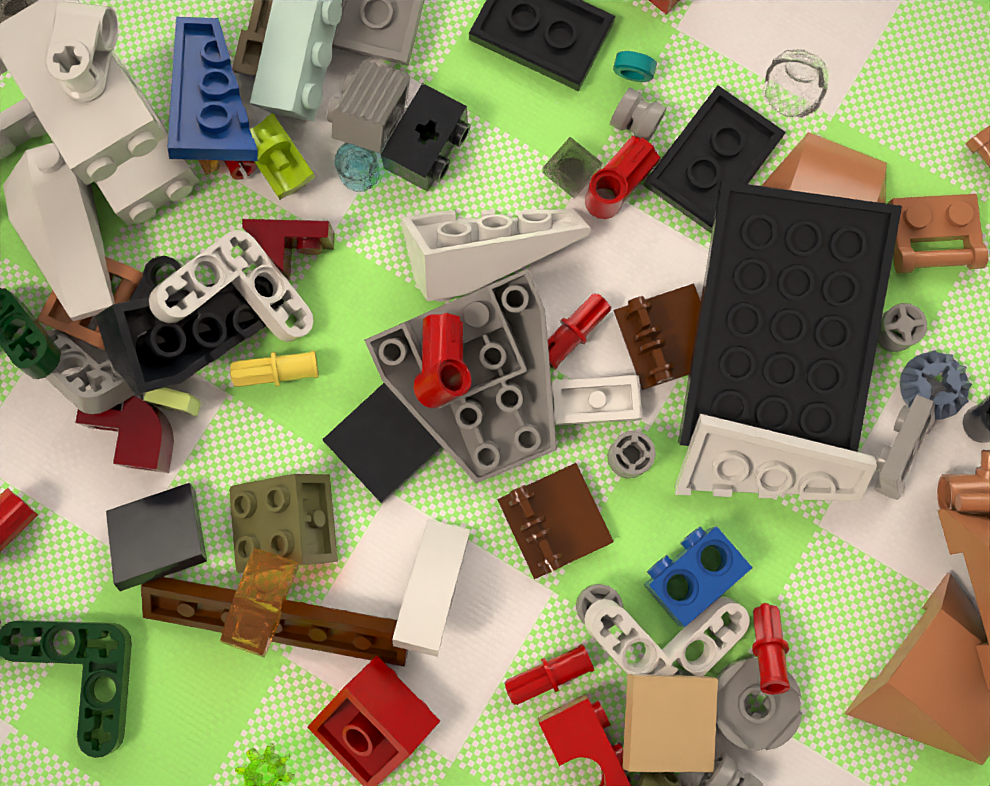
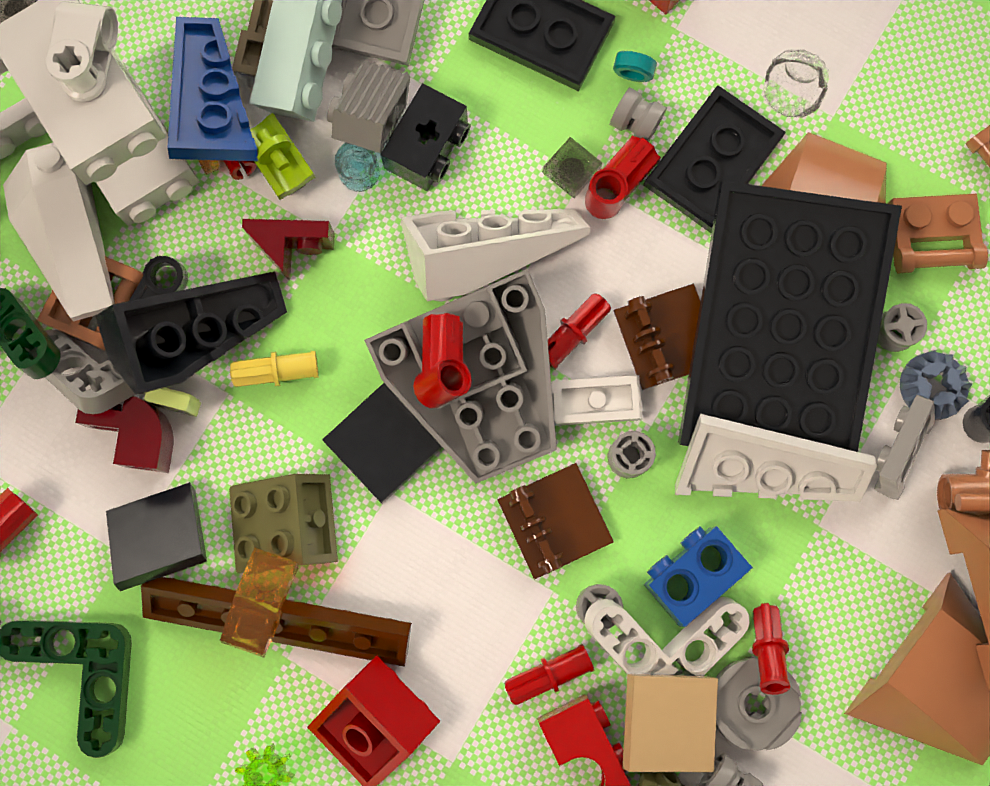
(231, 270): white beam -> none
(431, 588): white slope -> none

